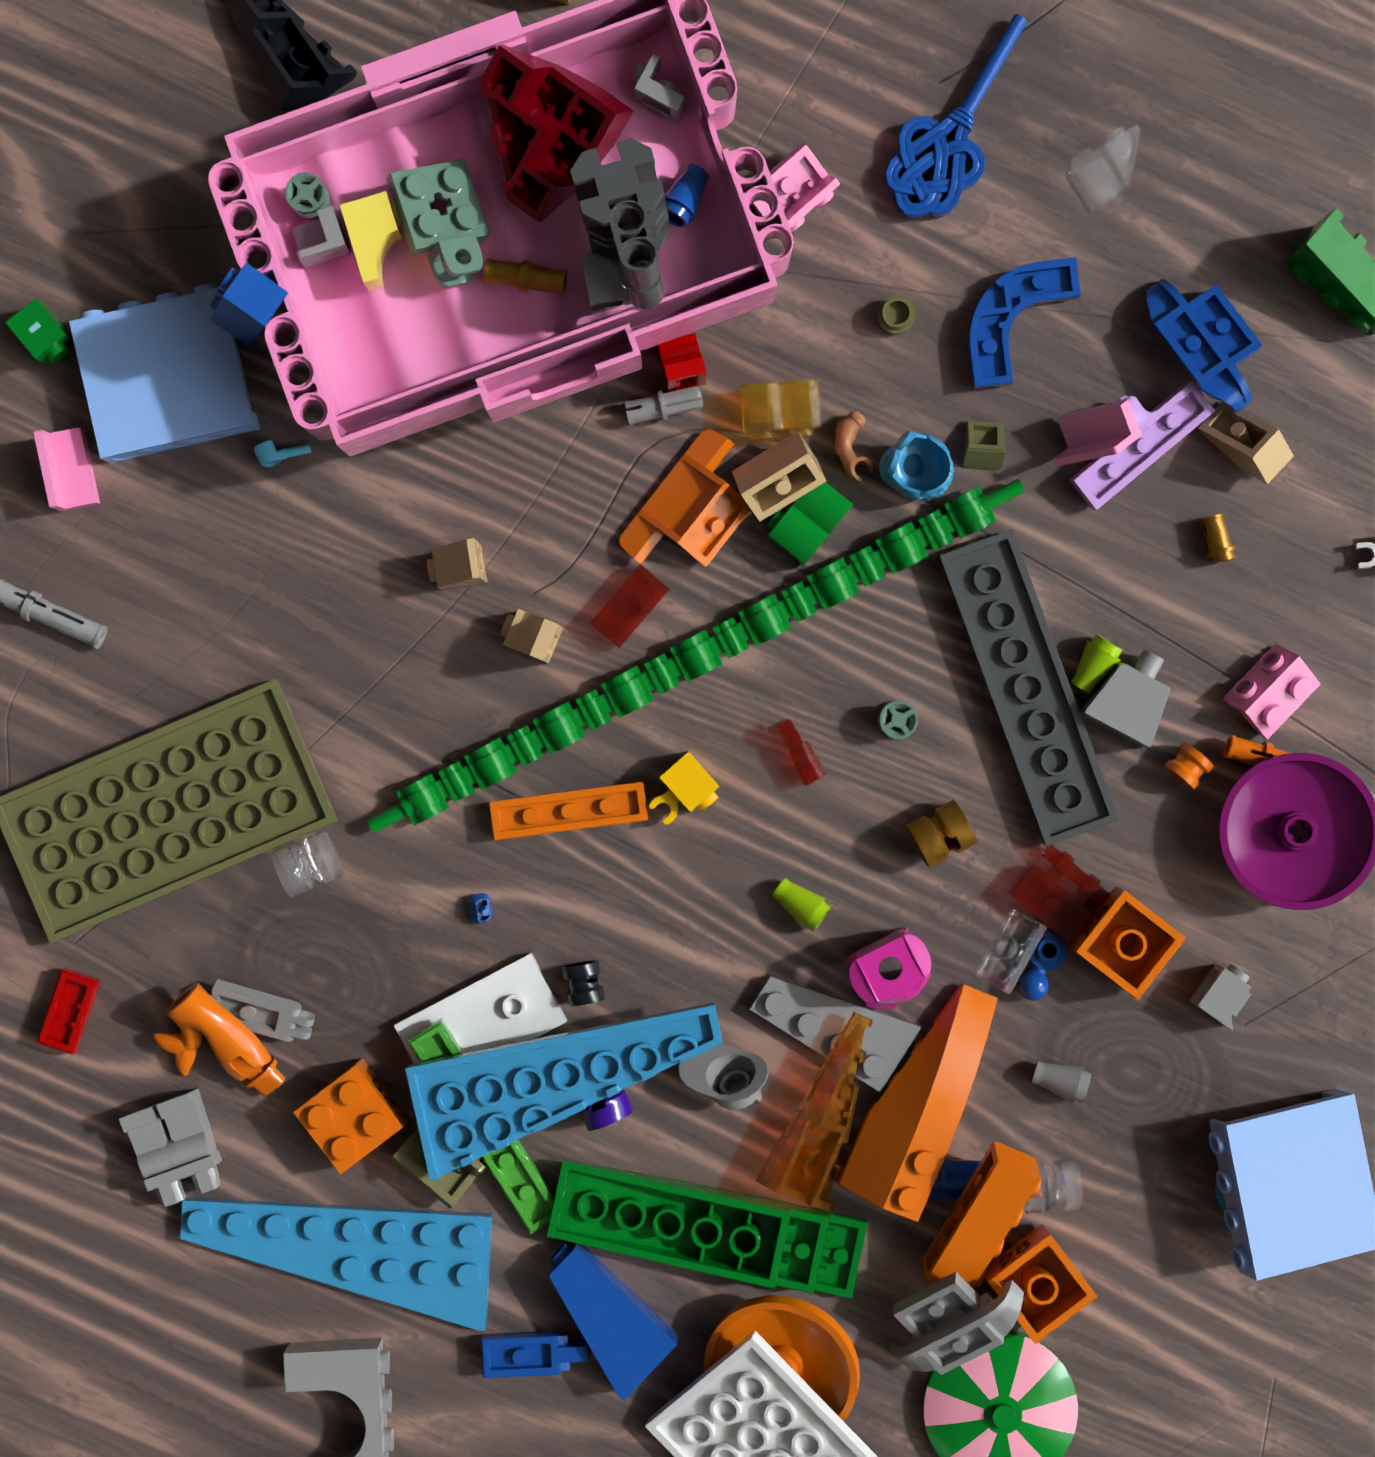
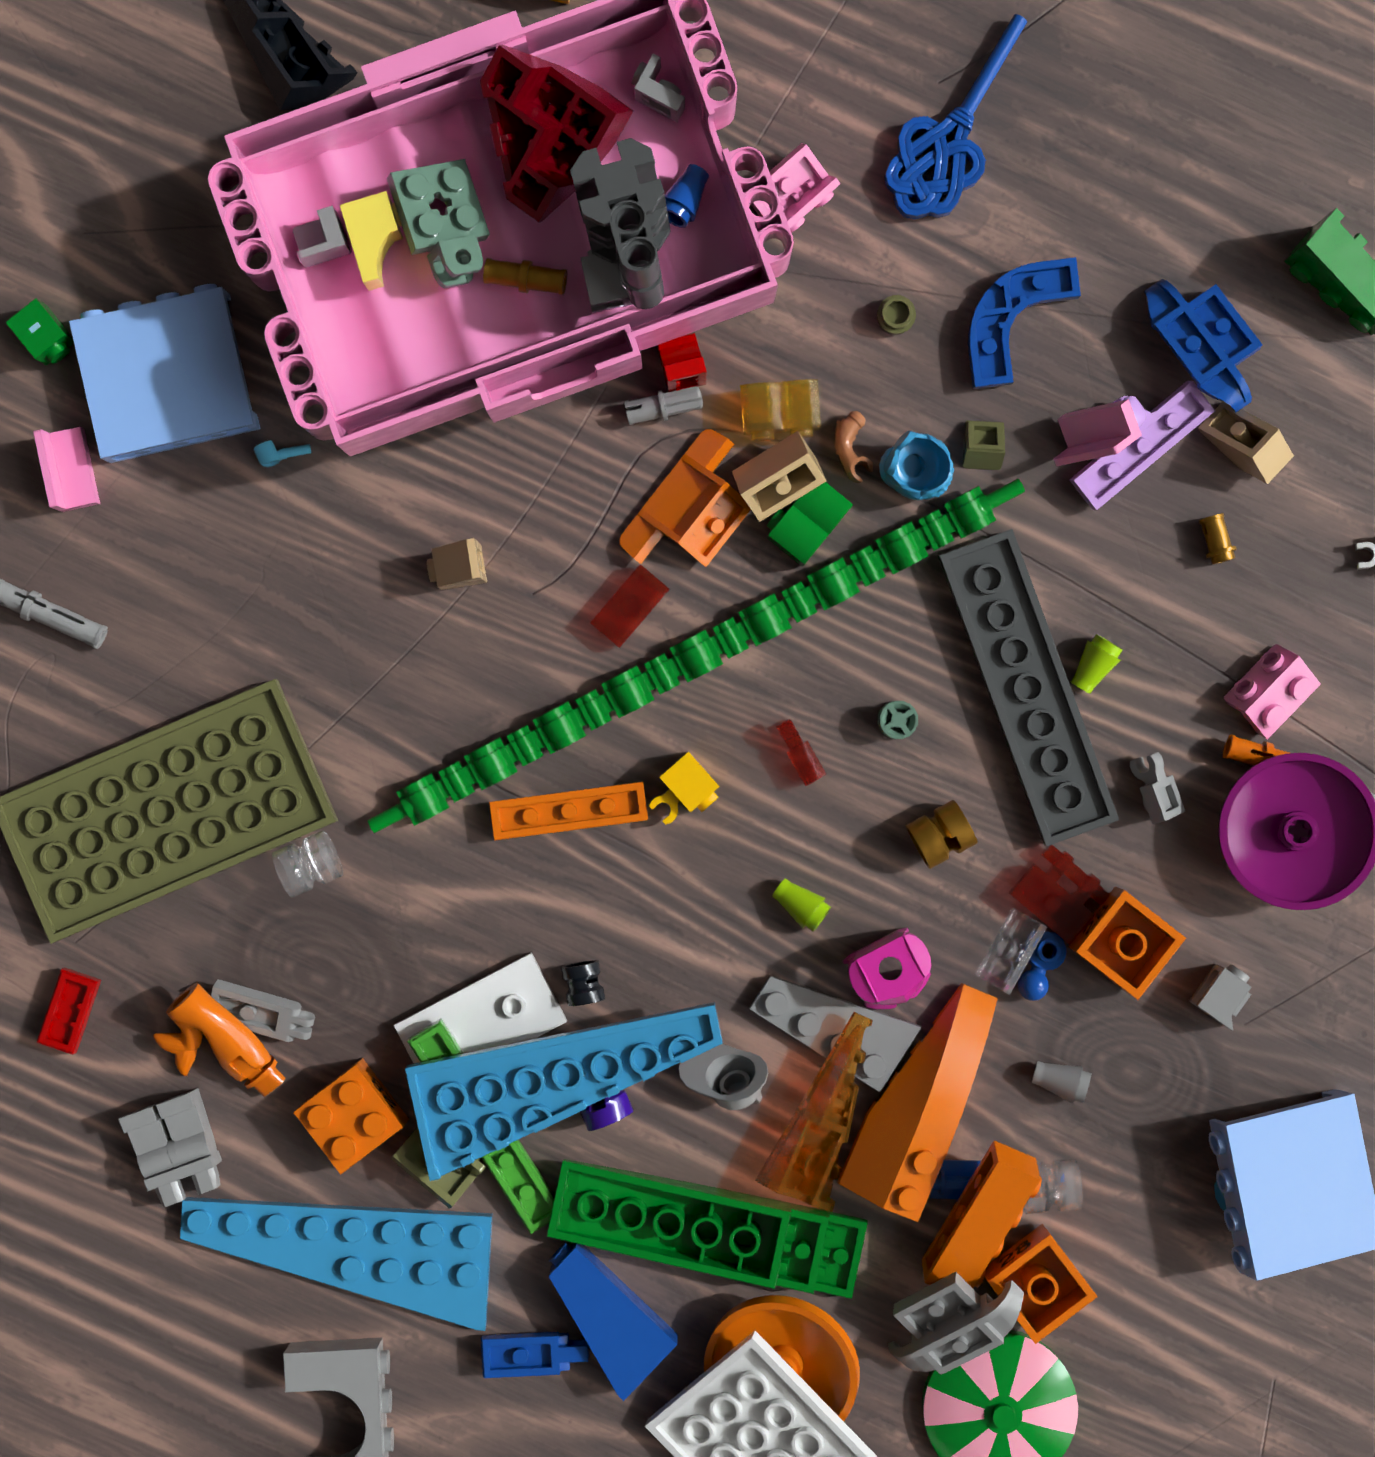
(246, 303): blue brick -> none
(302, 188): sand green wheel -> none
(480, 908): blue rock -> none
(531, 635): tan arch -> none
(1107, 171): clear slope -> none
(1130, 700): light grey torso -> none
(1160, 792): none -> light grey plate
(1188, 766): orange wheel -> none

